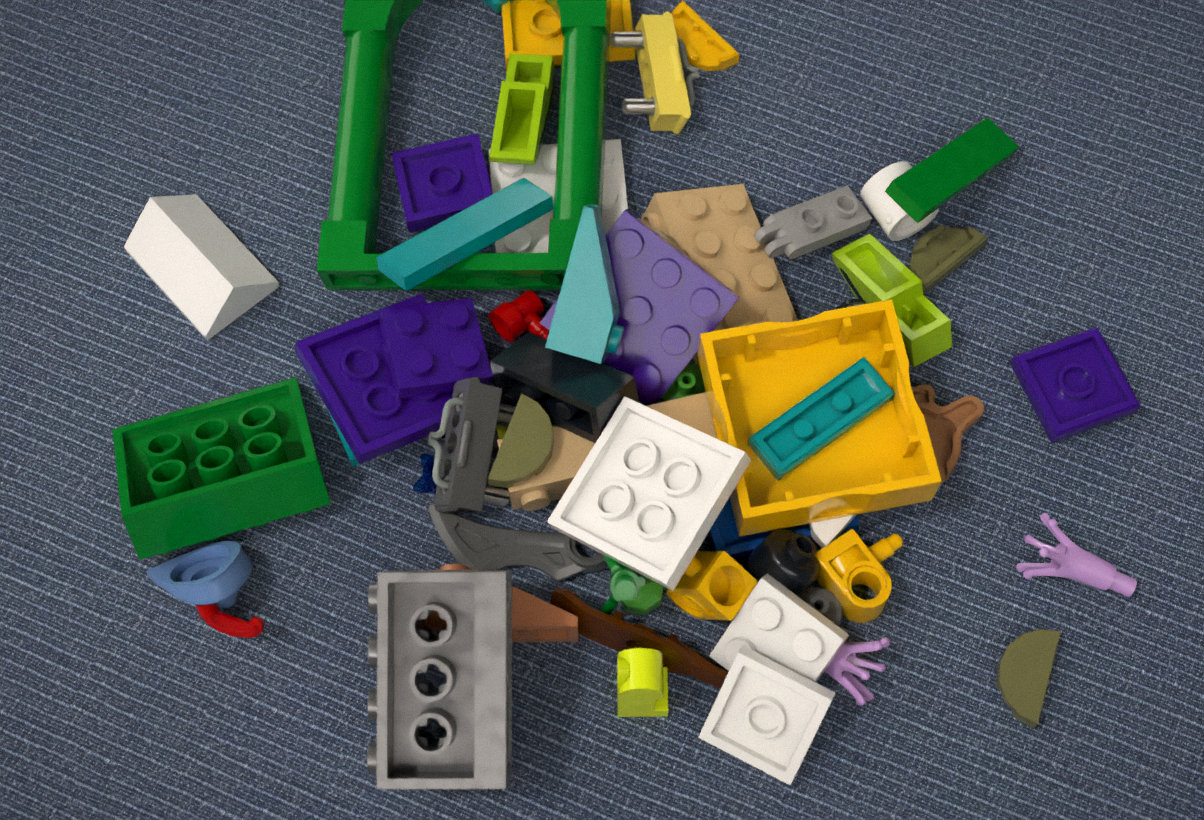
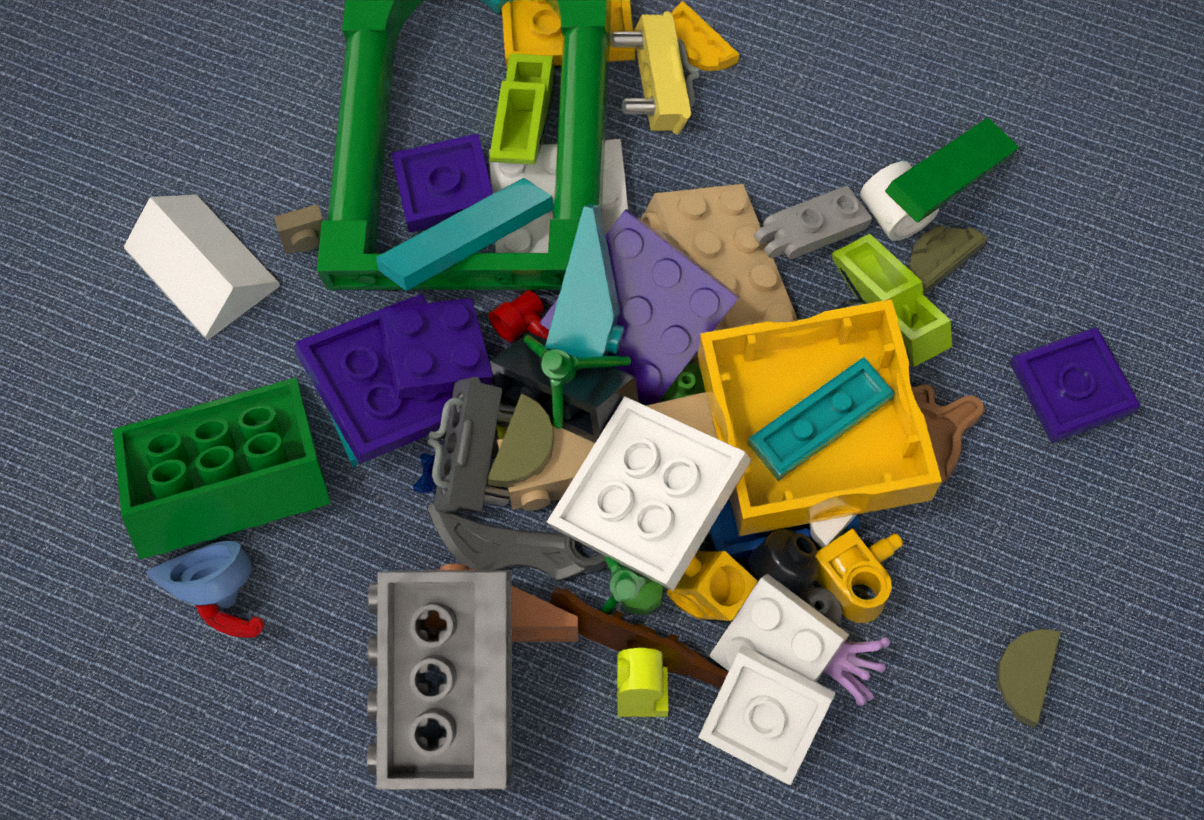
(300, 229): none -> dark tan plate
(563, 368): none -> green plant
(1075, 563): lavender piece -> none

